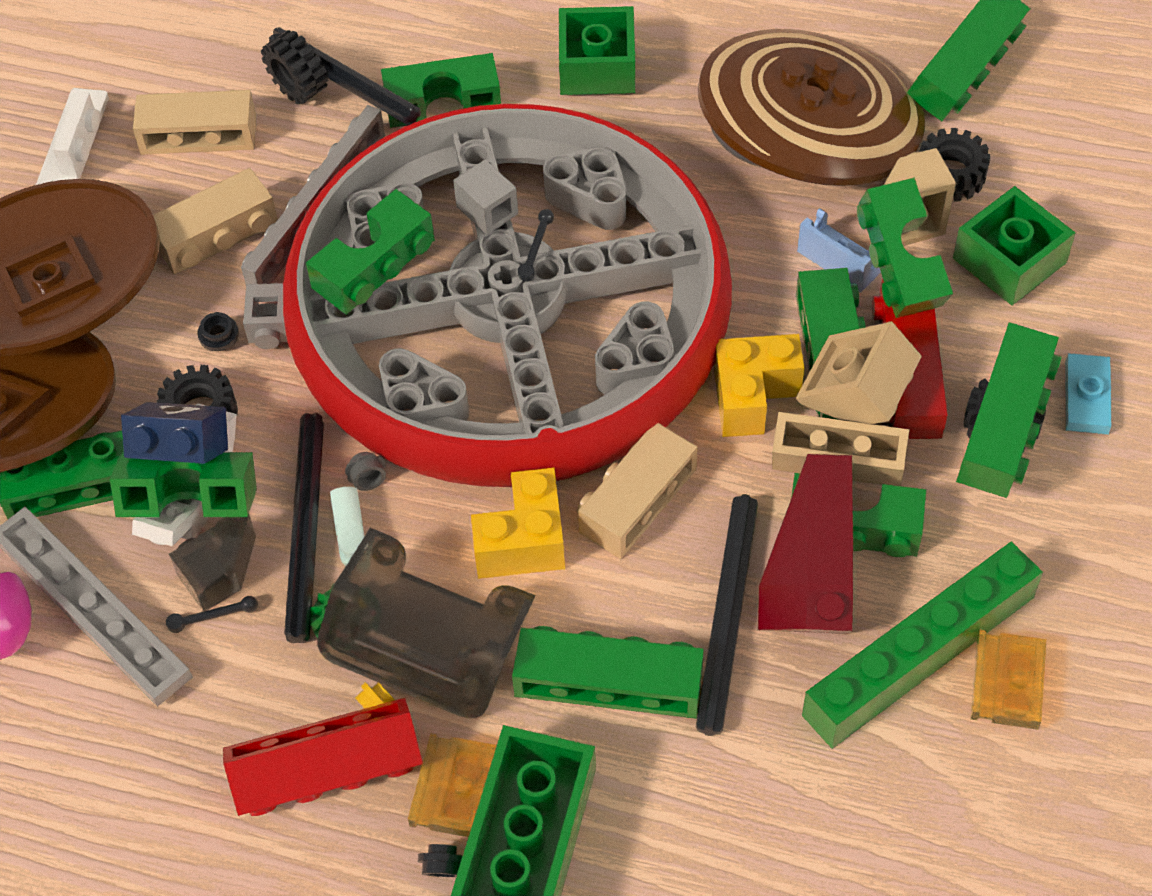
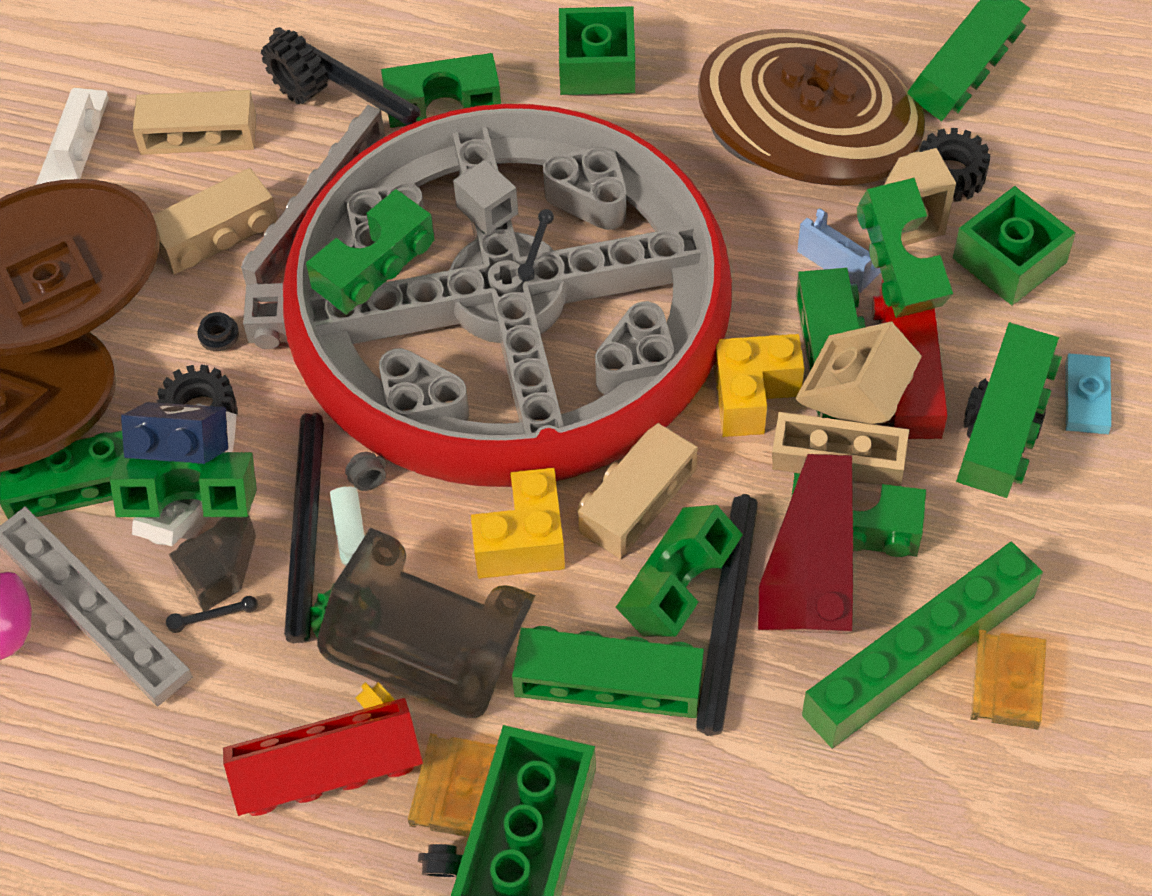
(658, 596): none -> green arch

